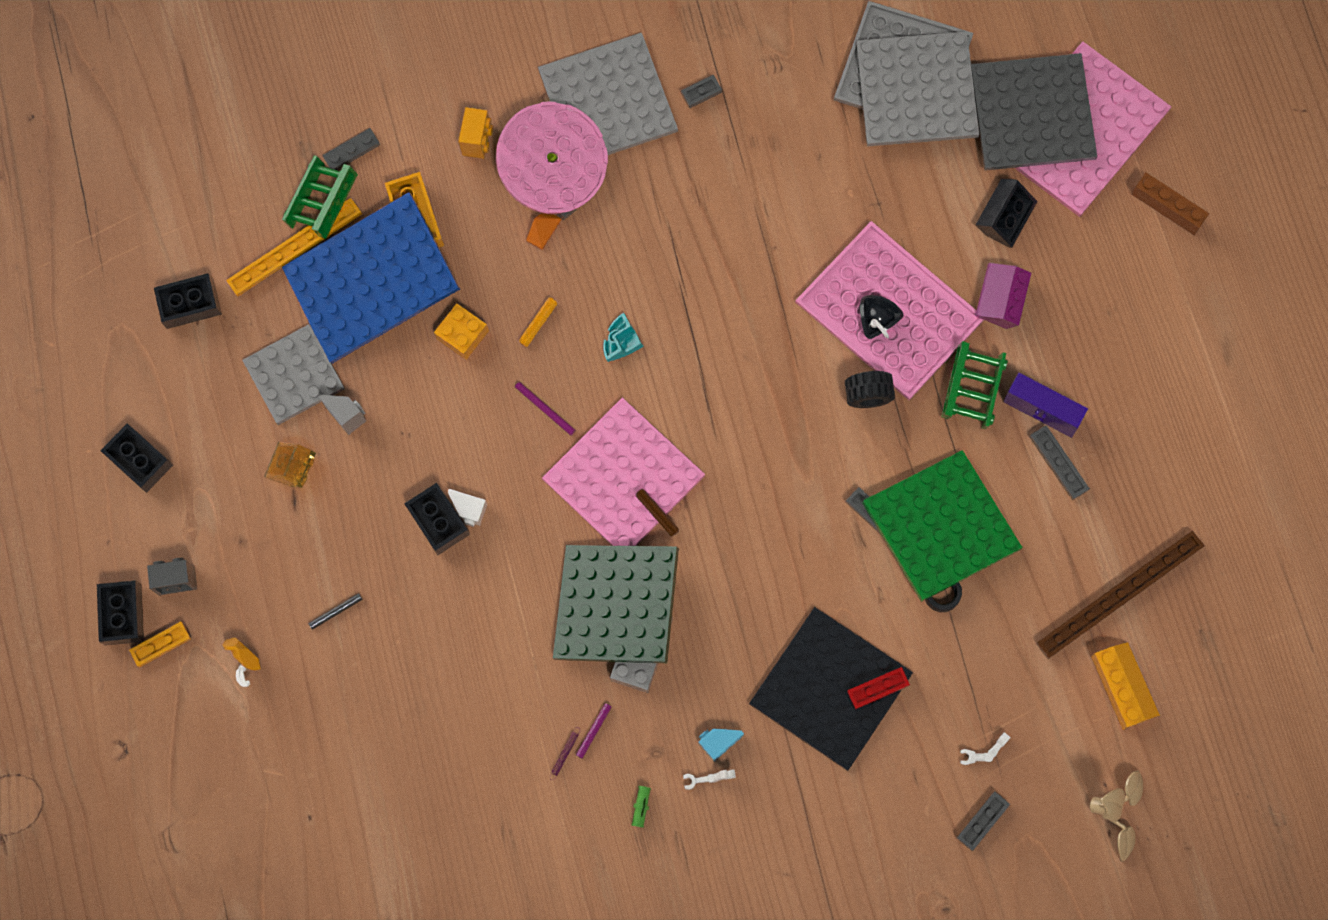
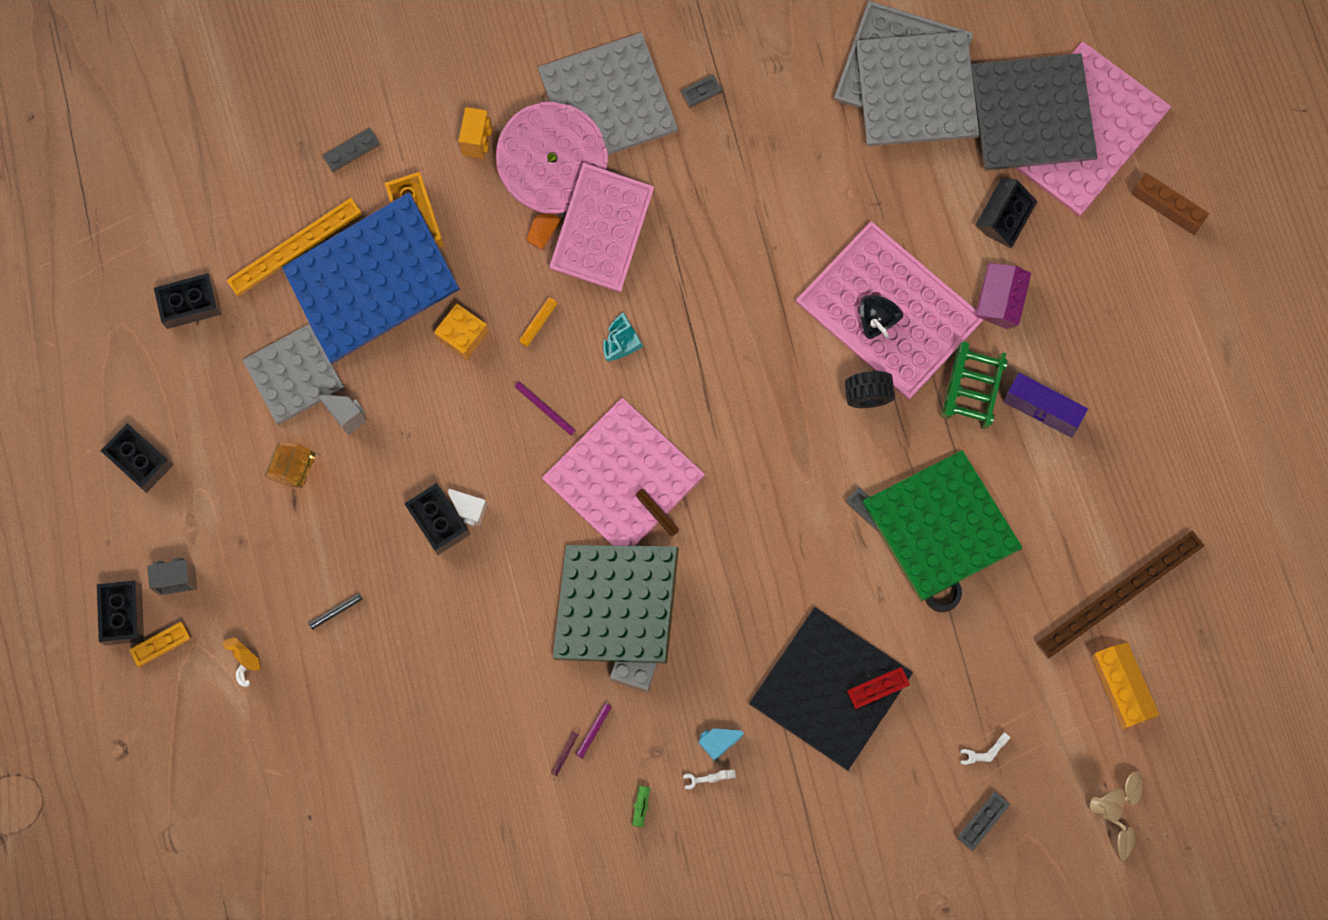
(333, 203): green fence -> none
(601, 227): none -> bright pink plate
(1059, 462): dark grey plate -> none

